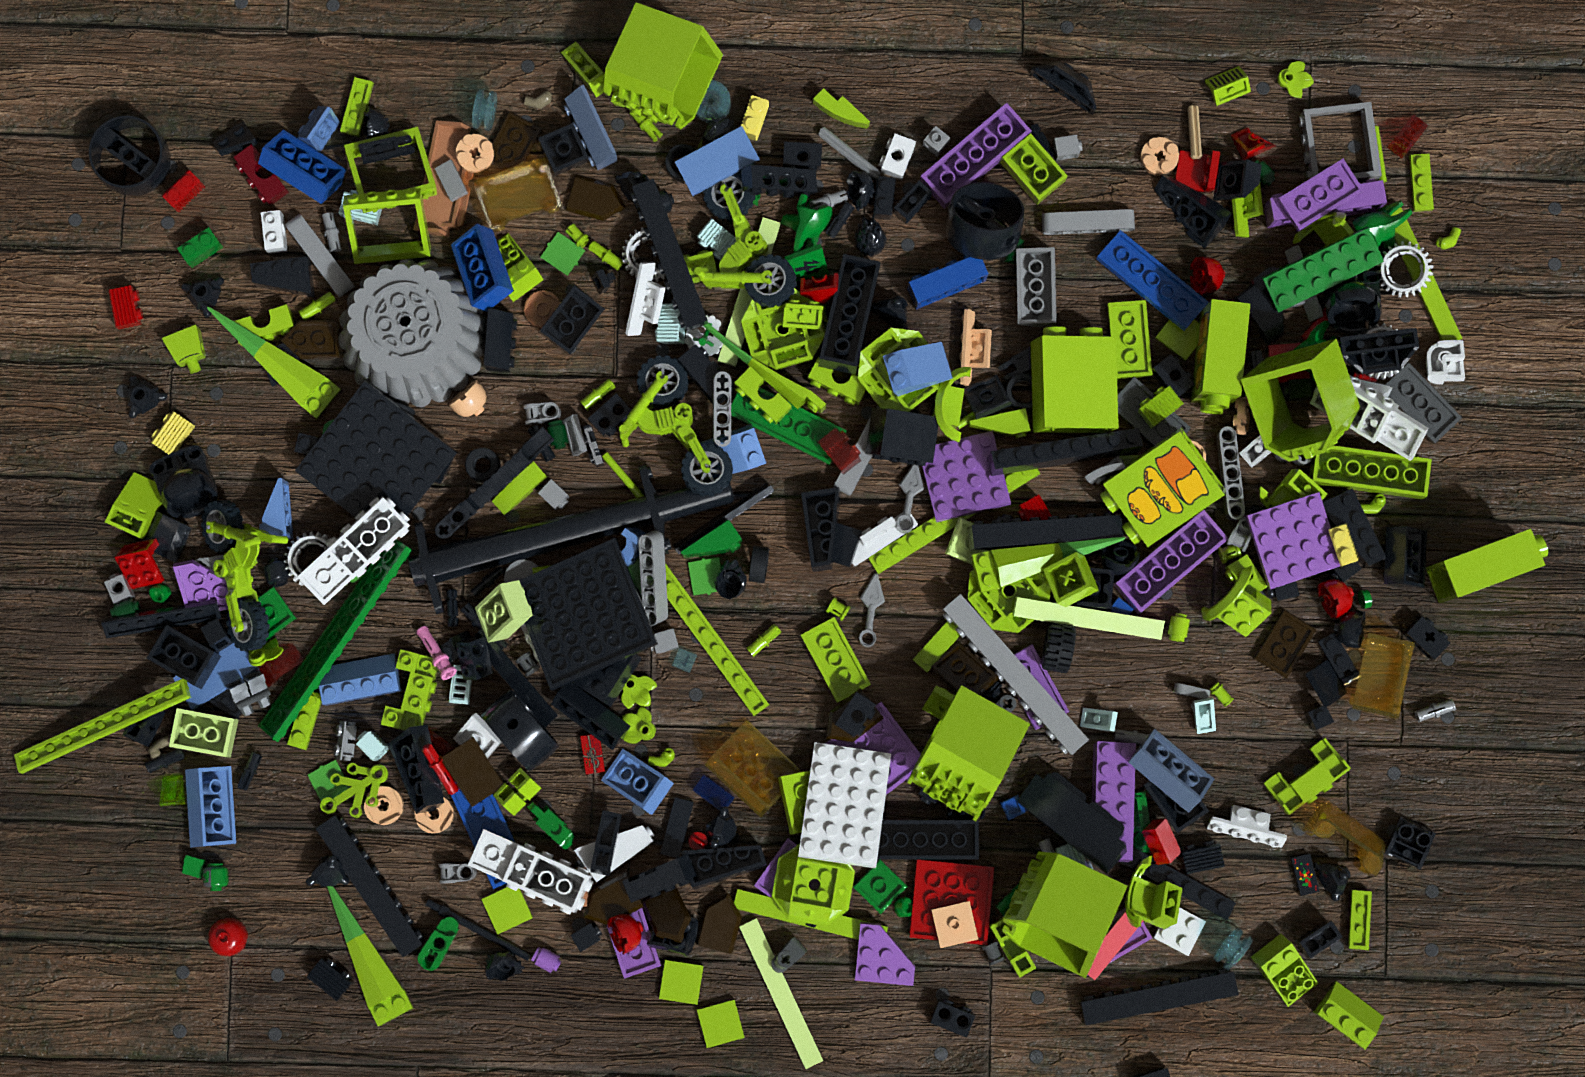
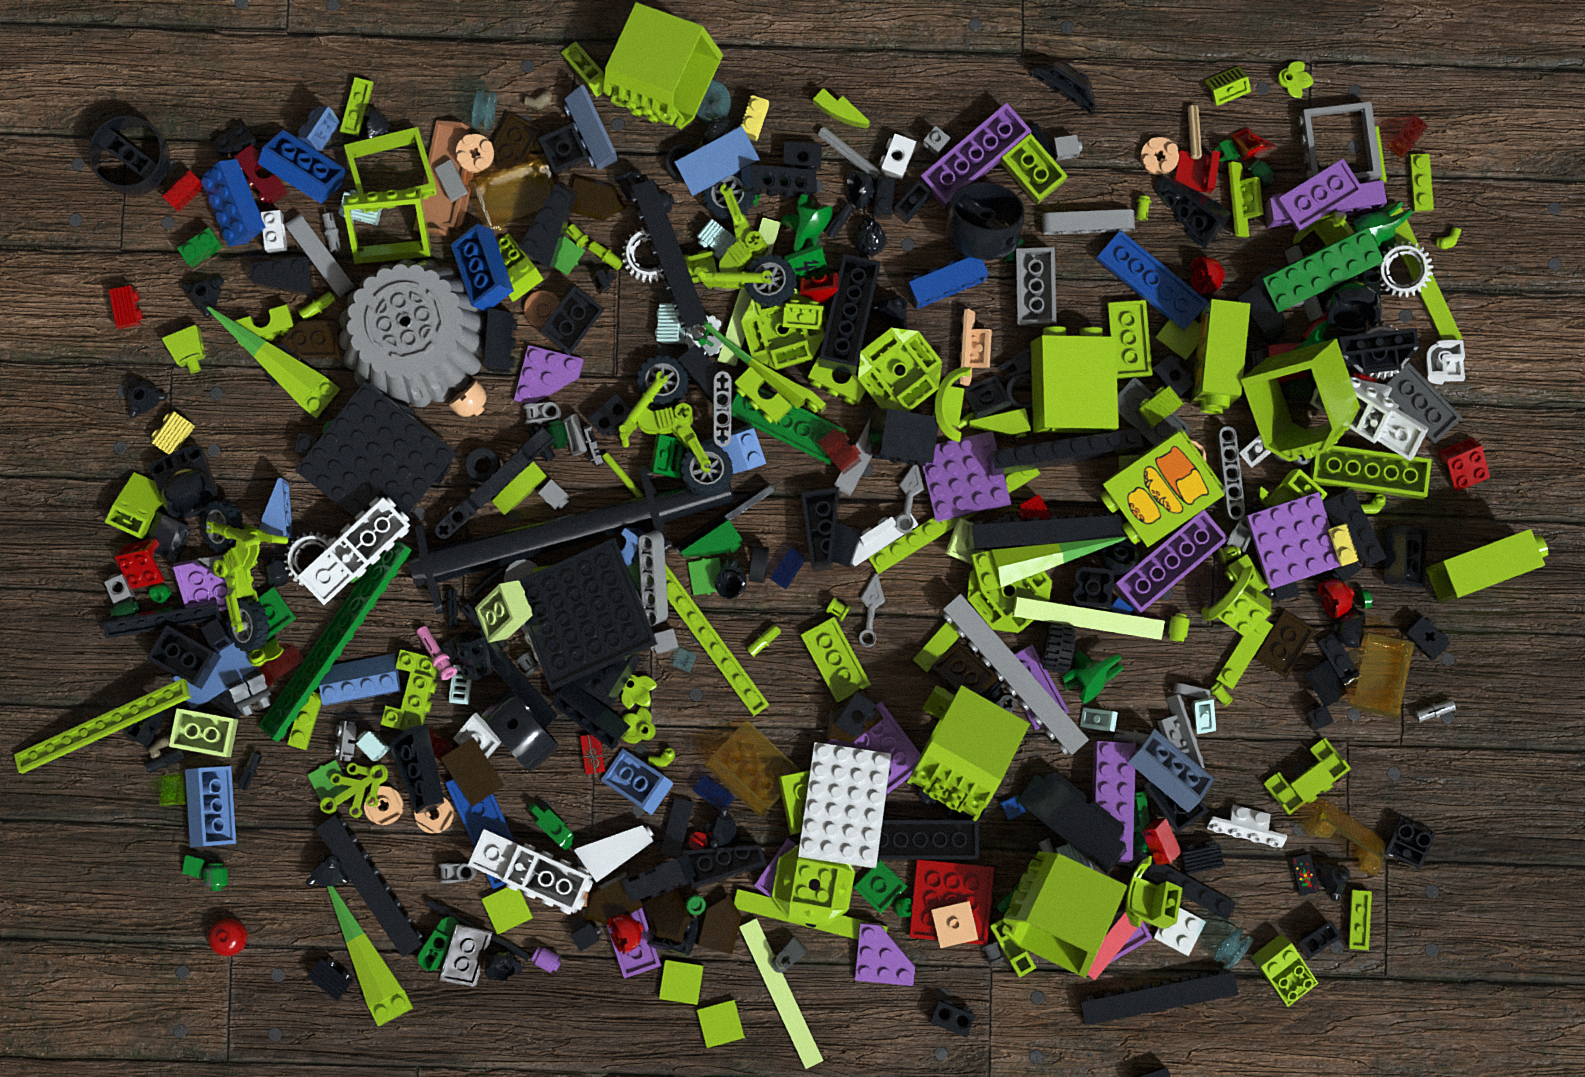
(232, 202): none -> blue brick
(385, 149): black hinge -> none
(441, 771): red axle -> none
(465, 955): none -> tile
(526, 790): lime piece -> none
(545, 374): none -> medium lavender plate
(547, 231): none -> black wedge
(597, 394): lime axle -> none
(605, 843): black slope -> none
(646, 300): white bracket -> none
(648, 127): lime pin -> none
(663, 456): none -> green plate
(695, 904): none -> green tile
(788, 568): none -> clear blue plate
(829, 199): light grey pin -> none
(917, 368): medium blue slope -> none
(1070, 579): lime brick -> none
(1091, 675): none -> green piece
(1099, 475): light grey plate -> none
(1143, 207): none -> lime pin
(1179, 731): none -> light grey bracket
(1229, 150): none -> green tile
(1236, 179): black slope -> none
(1242, 419): light nougat plate -> none
(1243, 655): none -> lime plate
(1349, 1015): lime slope -> none
(1465, 463): none -> red bracket

